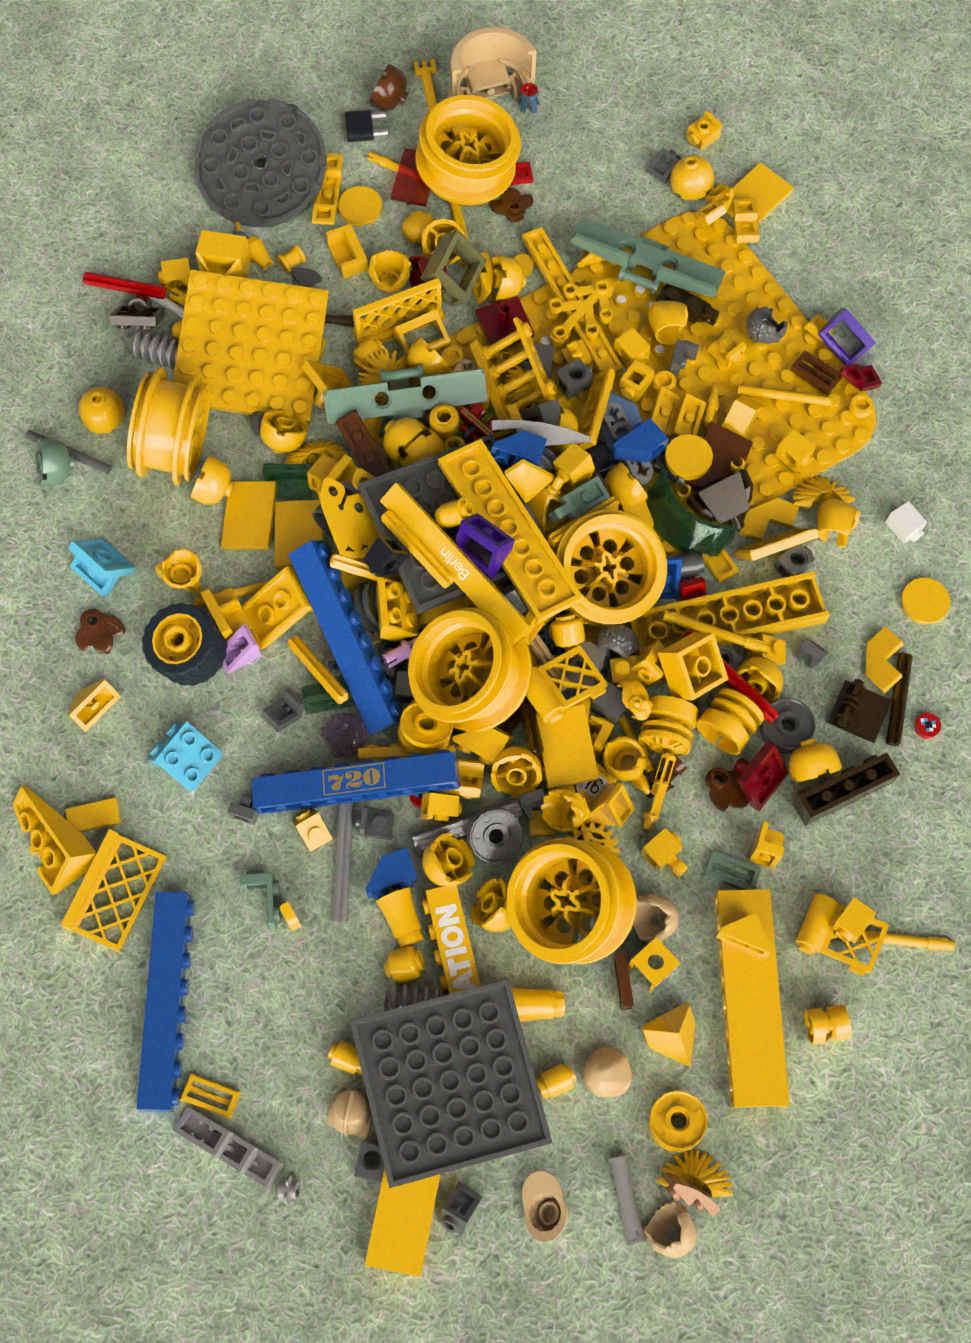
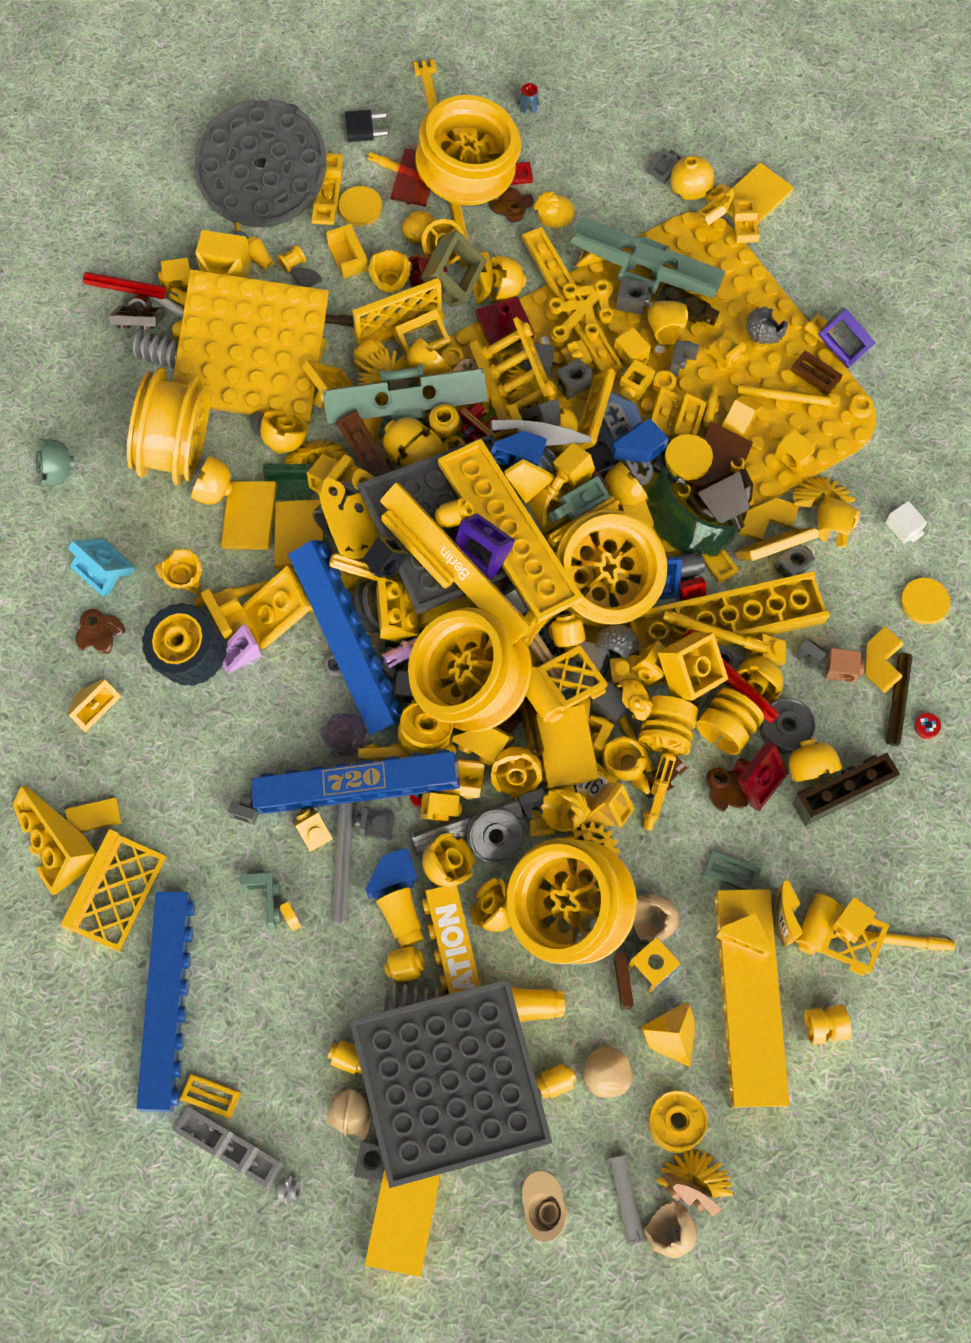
(78, 456): dark grey bar -> none
(101, 410): yellow cylinder -> none
(185, 754): medium azure bracket -> none
(284, 711): dark grey bracket -> none
(318, 670): yellow axle -> none
(318, 700): clear green panel -> none
(390, 89): reddish brown cylinder -> none
(459, 1208): dark grey bracket -> none
(482, 60): tan piece -> none
(526, 263): yellow tile -> none
(554, 210): none -> yellow hair
(631, 288): none -> dark grey brick
(663, 851): yellow brick -> none
(704, 131): yellow brick -> none
(767, 847): yellow panel -> none
(784, 905): none -> yellow slope
(844, 665): none -> nougat brick
(859, 710): dark brown hinge -> none
(863, 378): dark red slope -> none

